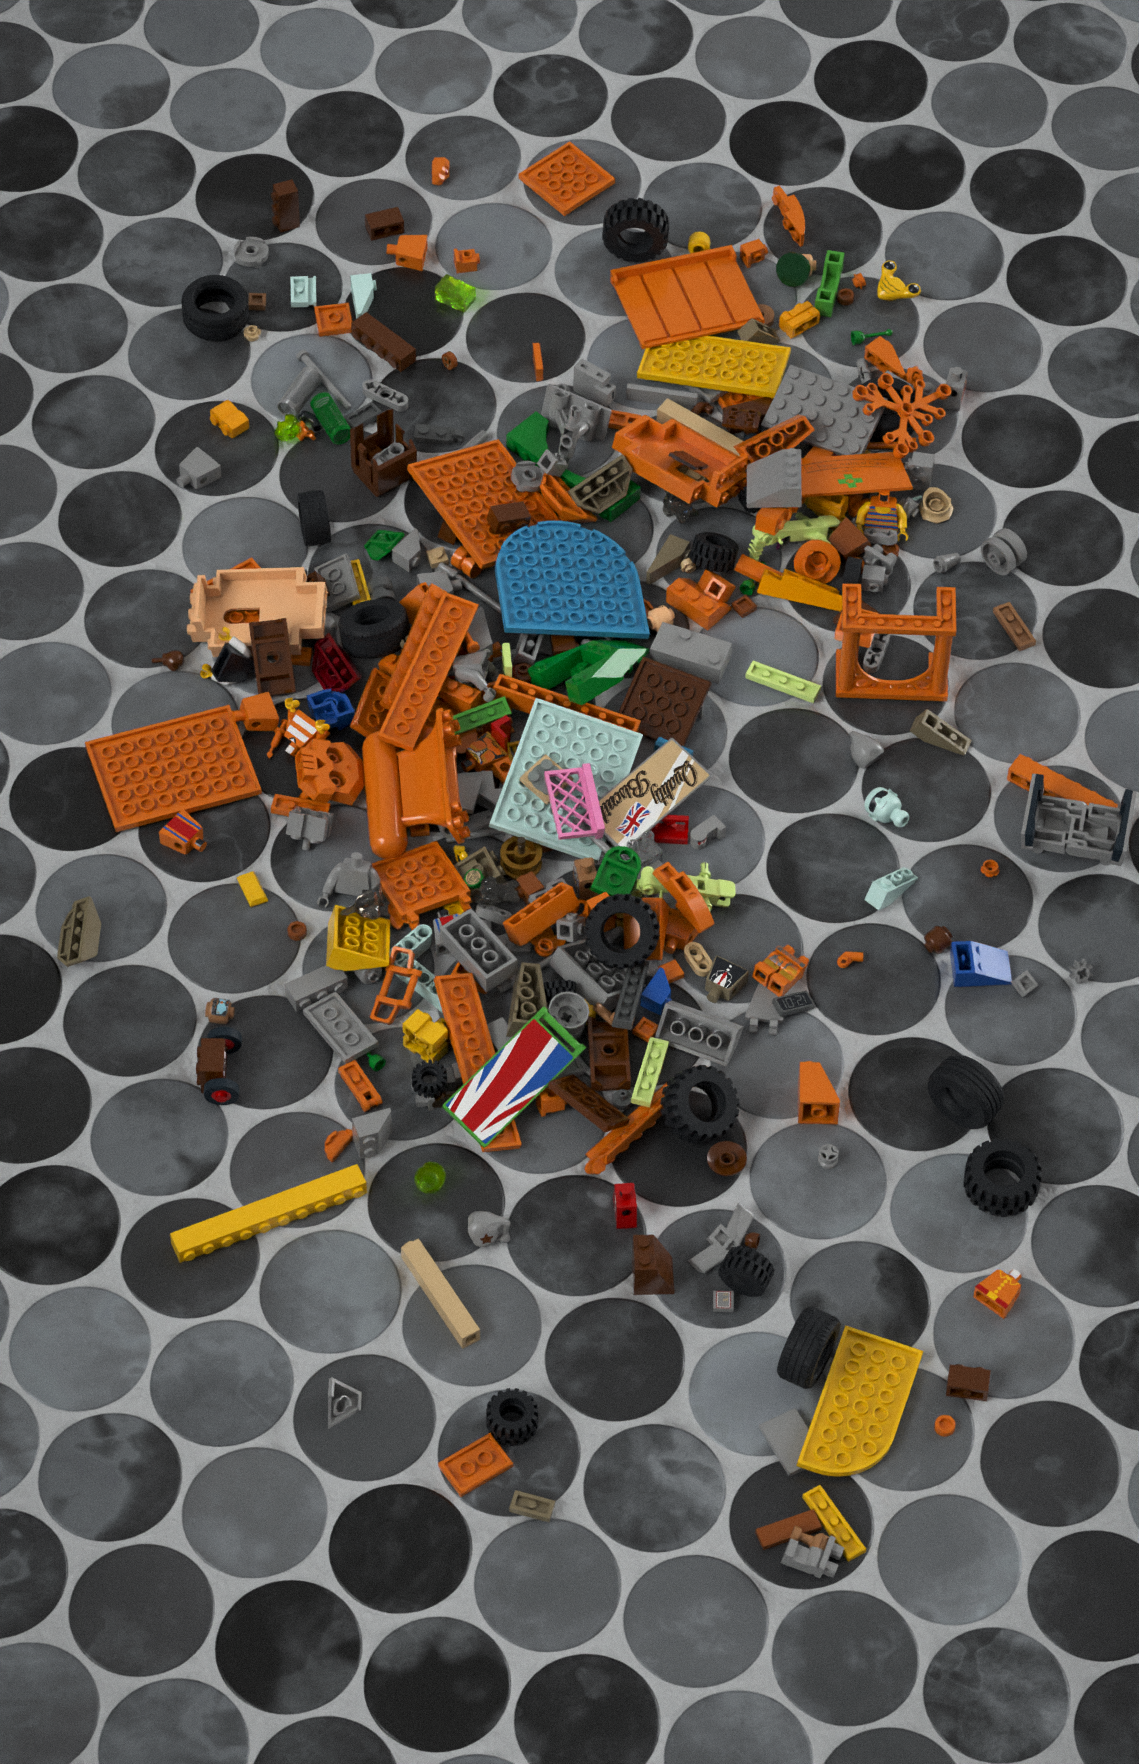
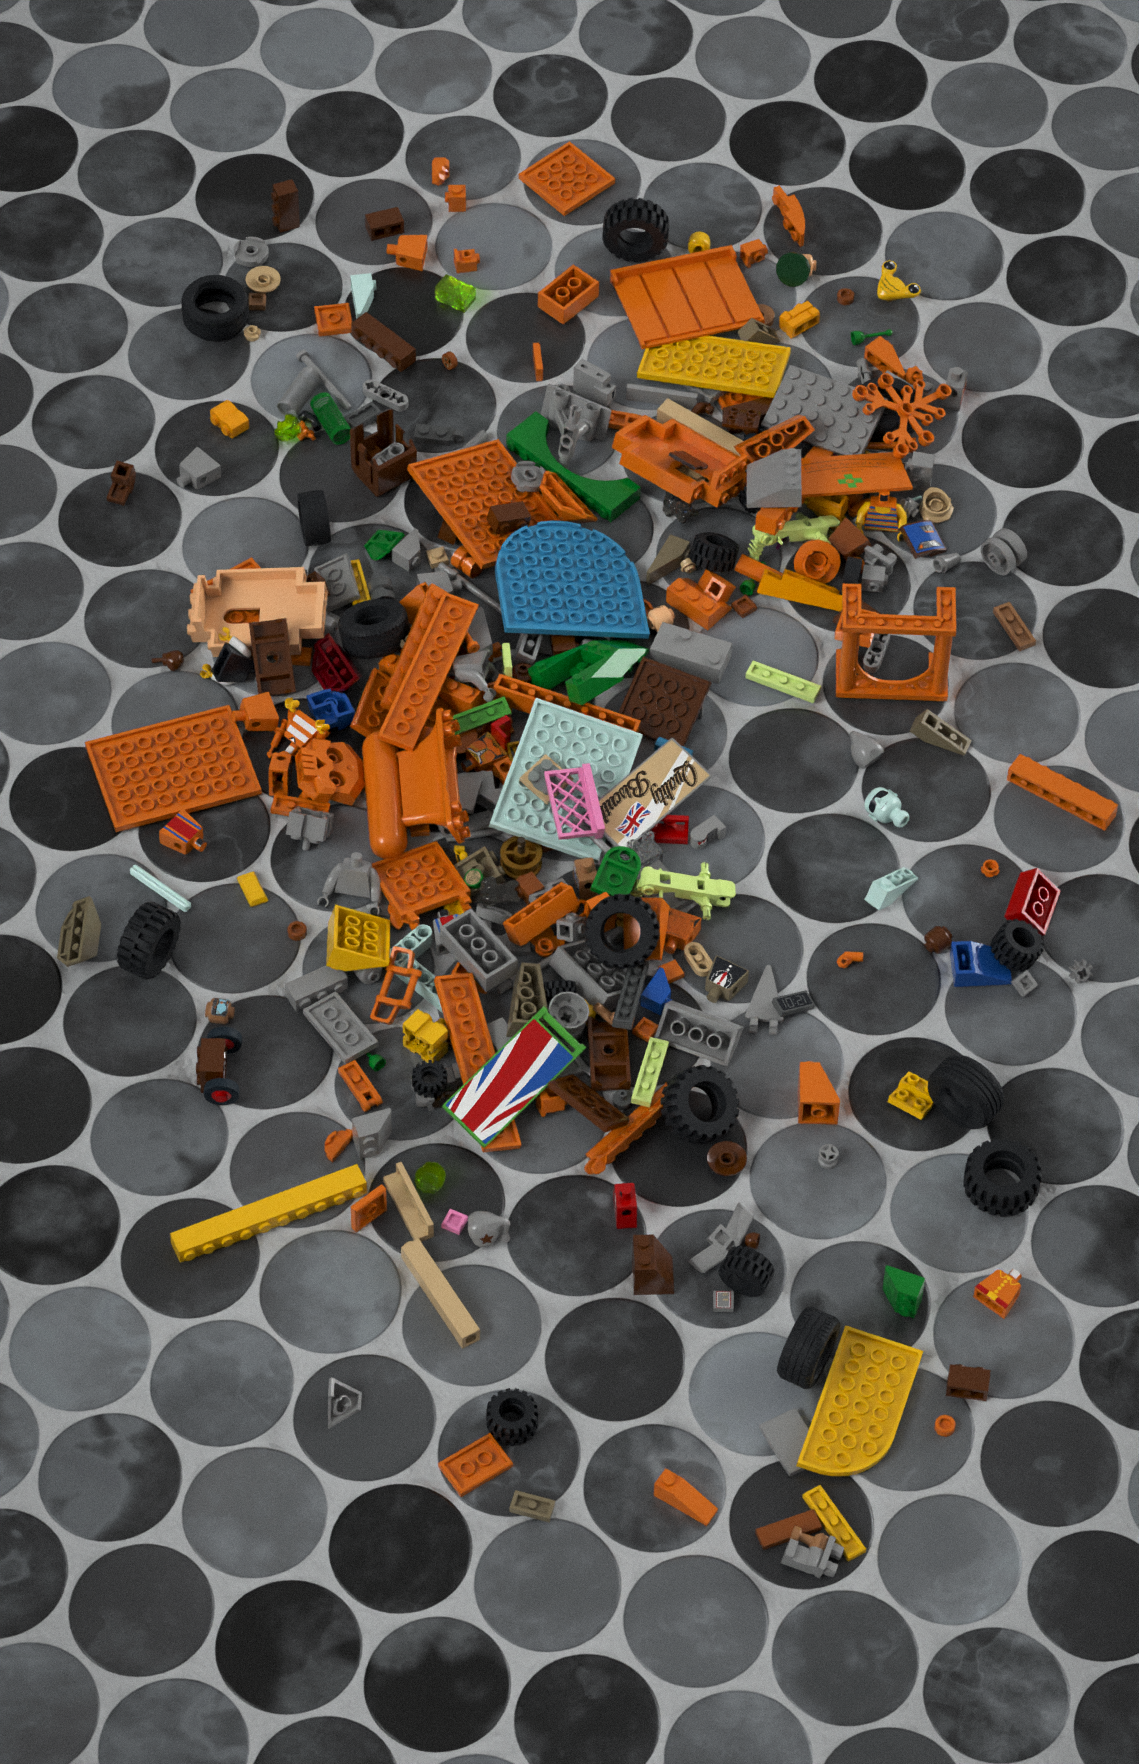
(123, 481): none -> reddish brown brick
(148, 940): none -> black tyre
(160, 888): none -> light aqua axle
(263, 279): none -> tan dish
(280, 765): none -> orange torso
(303, 291): light aqua plate -> none
(367, 903): clear smoke animal -> none
(368, 1208): none -> orange tile
(409, 1204): none -> tan fence
(454, 1221): none -> bright pink tile
(456, 198): none -> orange brick
(552, 463): light grey brick -> none
(568, 294): none -> orange brick
(603, 486): dark tan wedge -> none
(684, 1497): none -> orange slope
(688, 897): orange slope -> none
(780, 969): orange hips -> none
(830, 282): bright green arch -> none
(859, 281): orange plate -> none
(881, 536): light grey beam -> none
(890, 549): dark orange tile -> none
(903, 1290): none -> green slope
(912, 1096): none -> yellow slope
(922, 538): none -> slope
(1017, 945): none -> black tyre
(1033, 900): none -> red slope
(1101, 832): light grey container -> none

